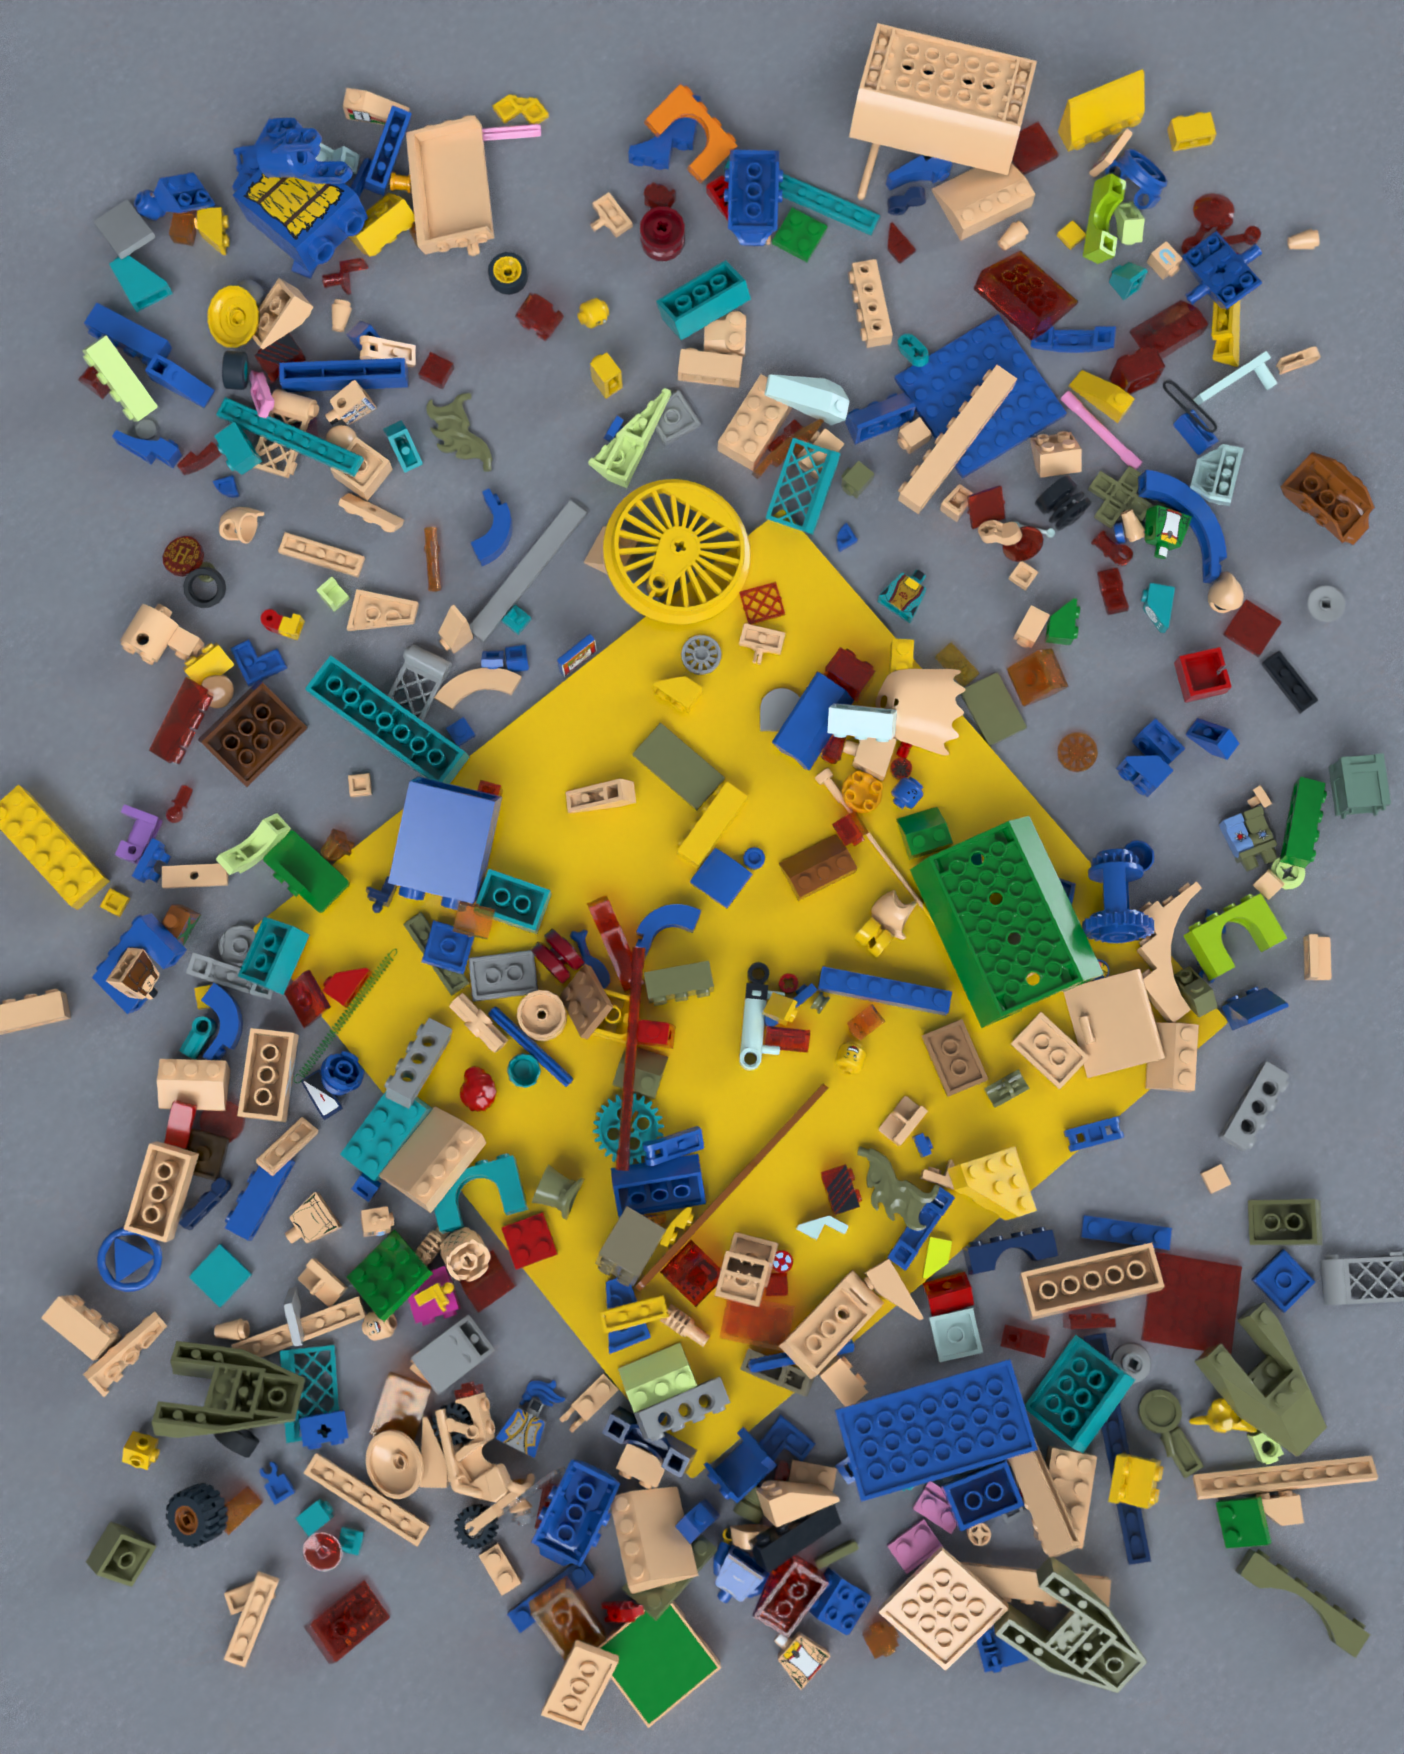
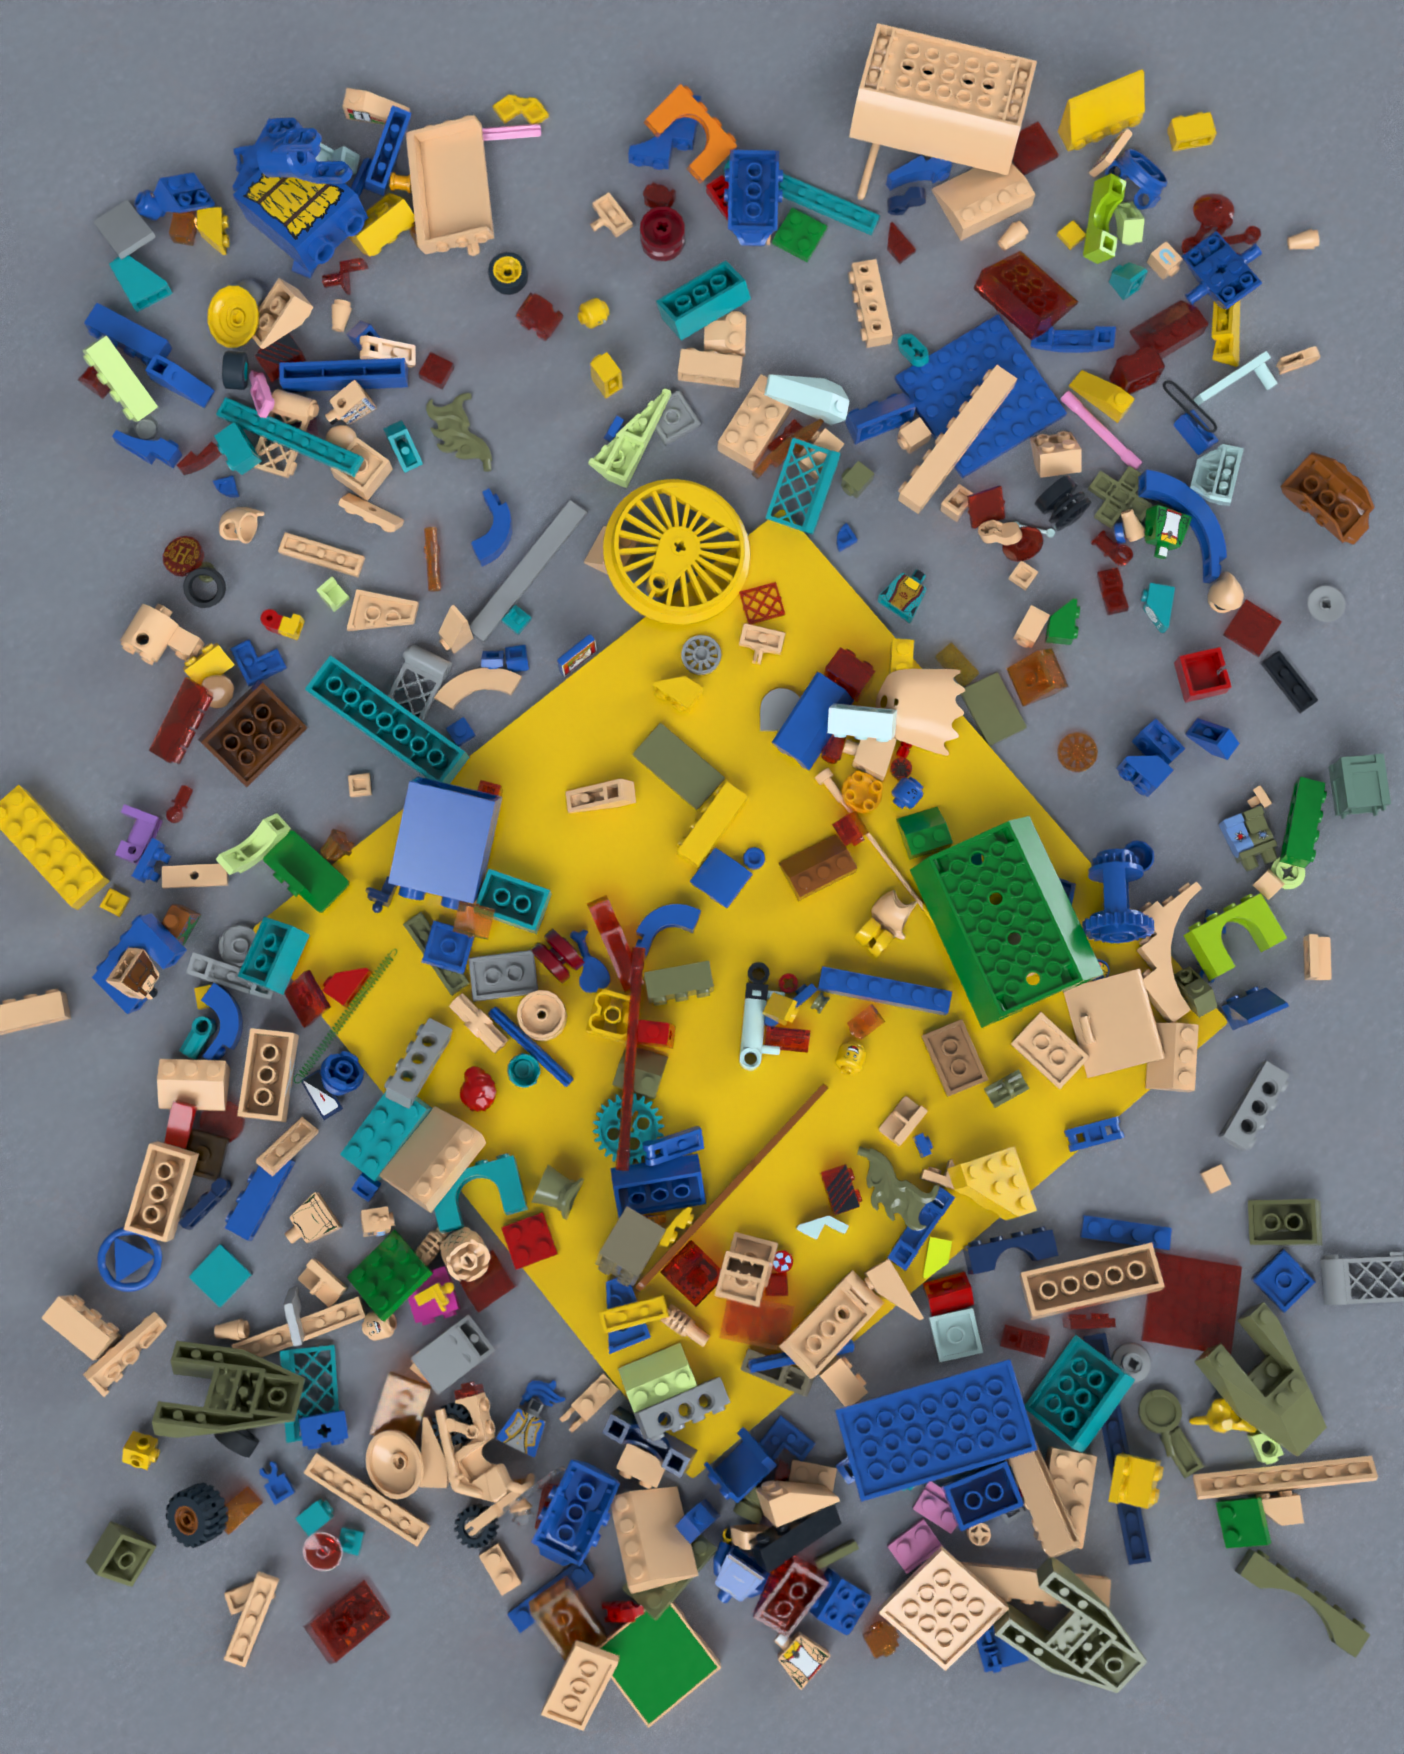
(586, 1001): medium nougat plate -> none

